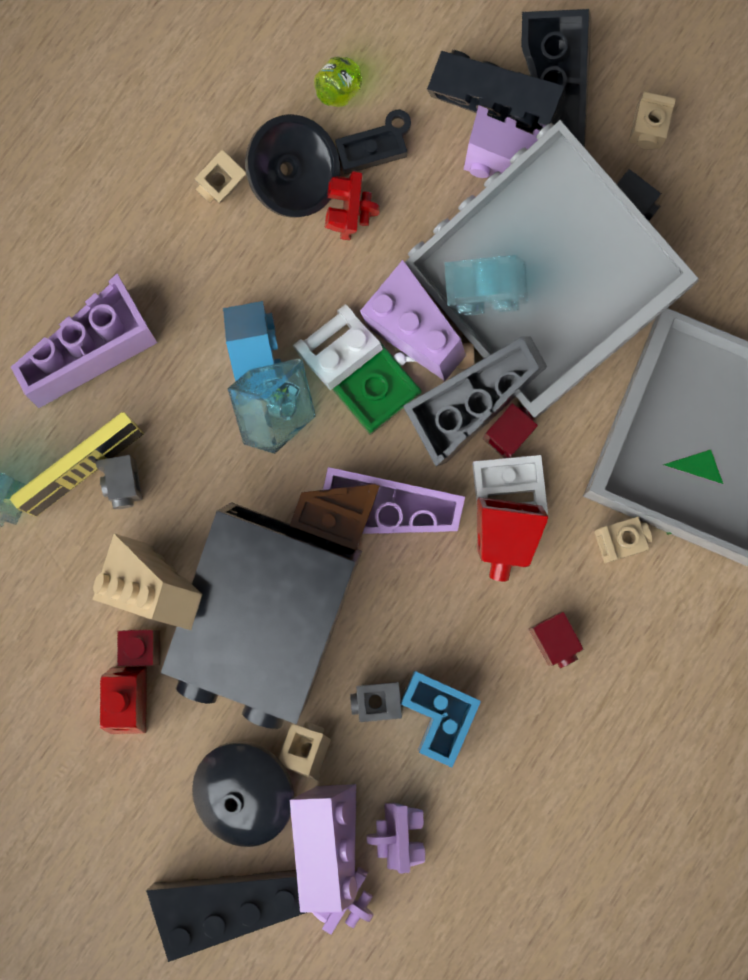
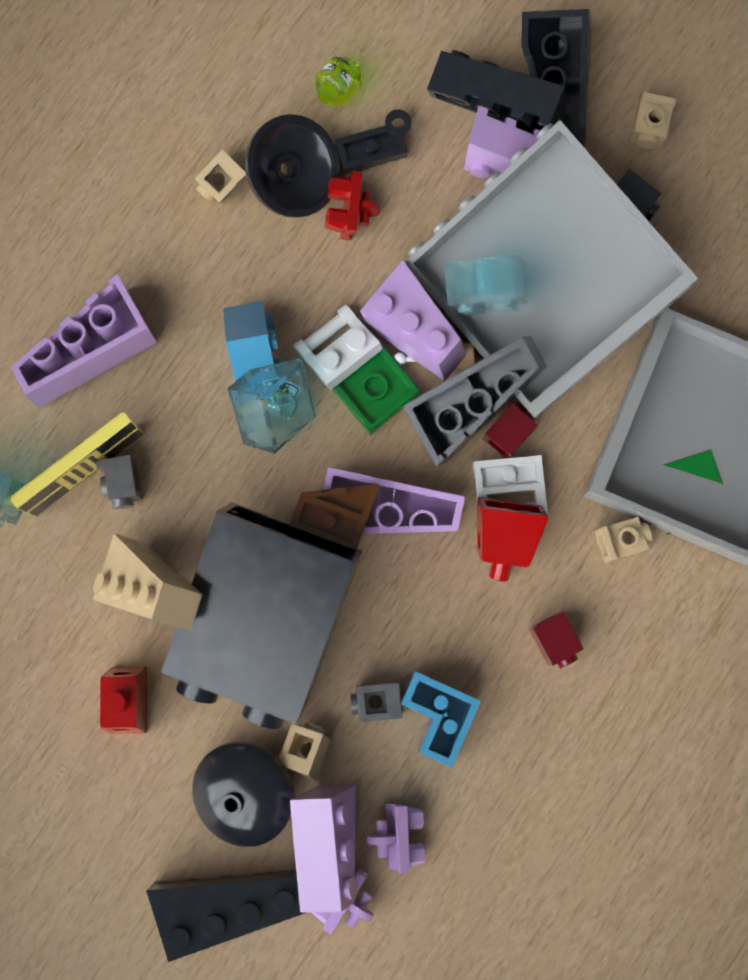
(138, 647): dark red brick -> none

